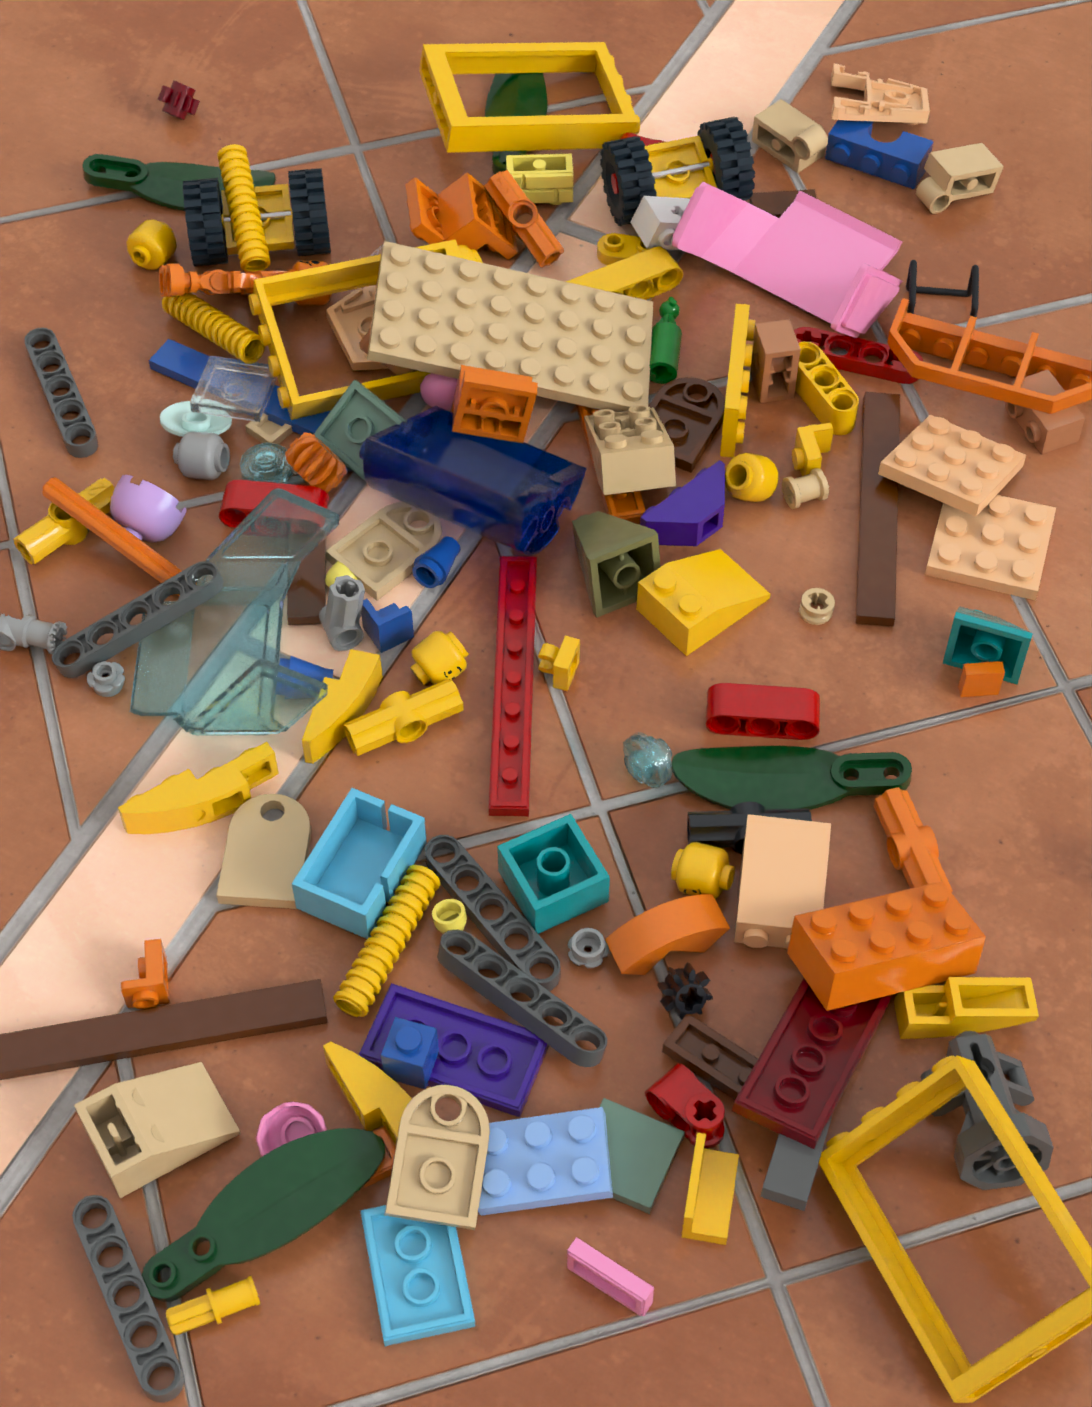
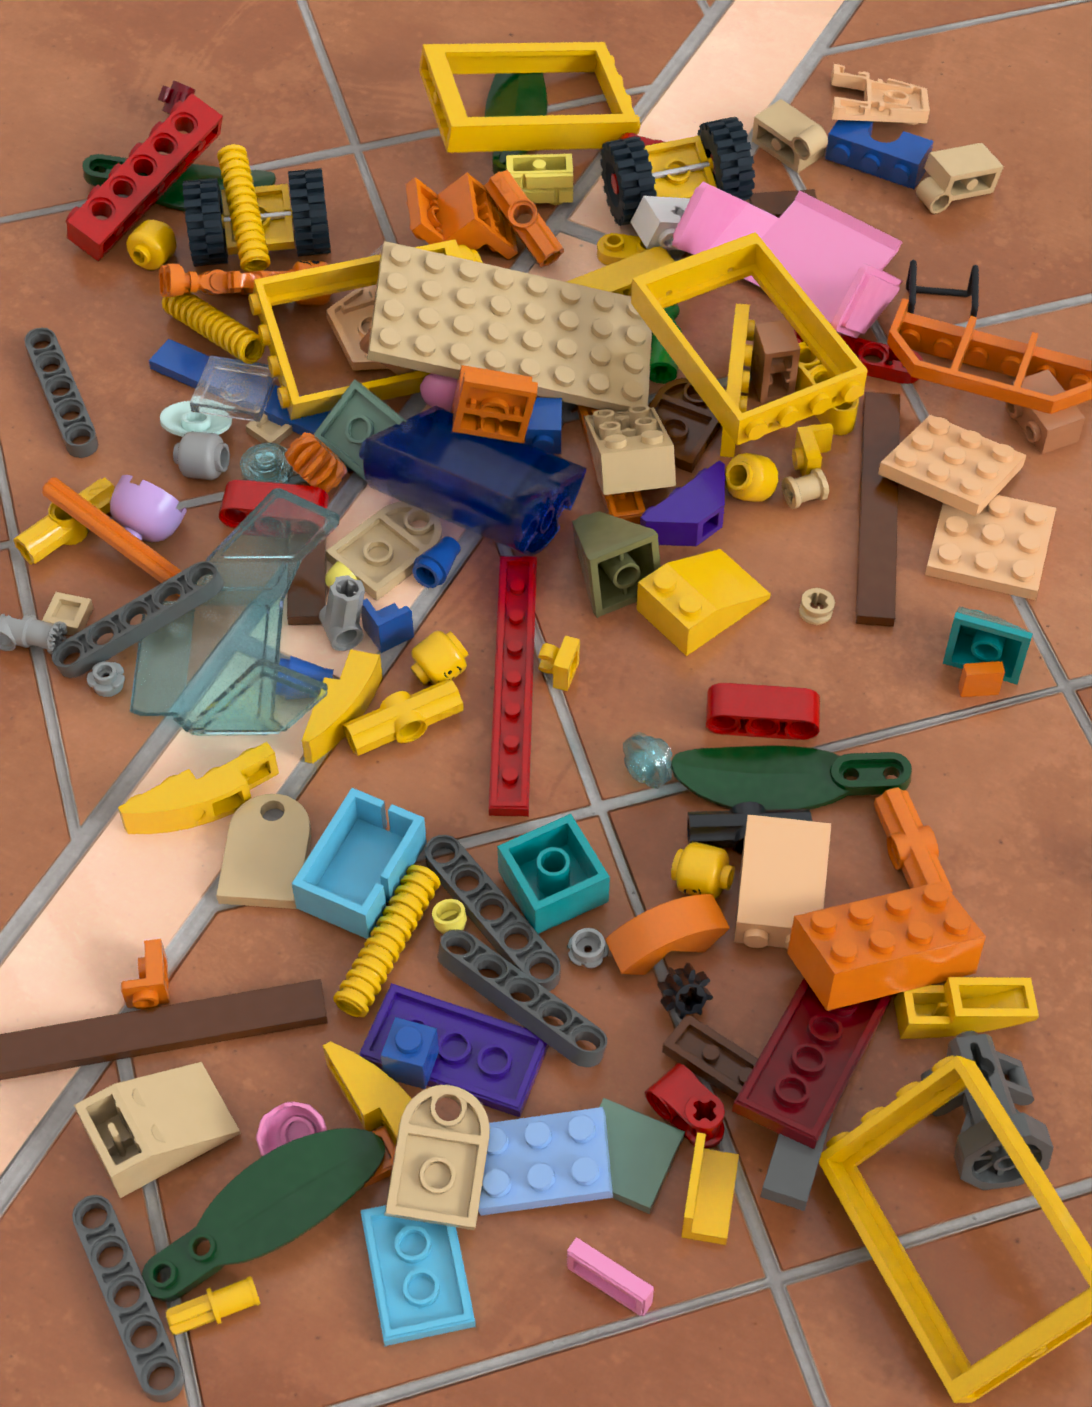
(70, 610): none -> tan tile
(99, 235): none -> red brick
(546, 425): none -> blue brick
(723, 266): none -> yellow window

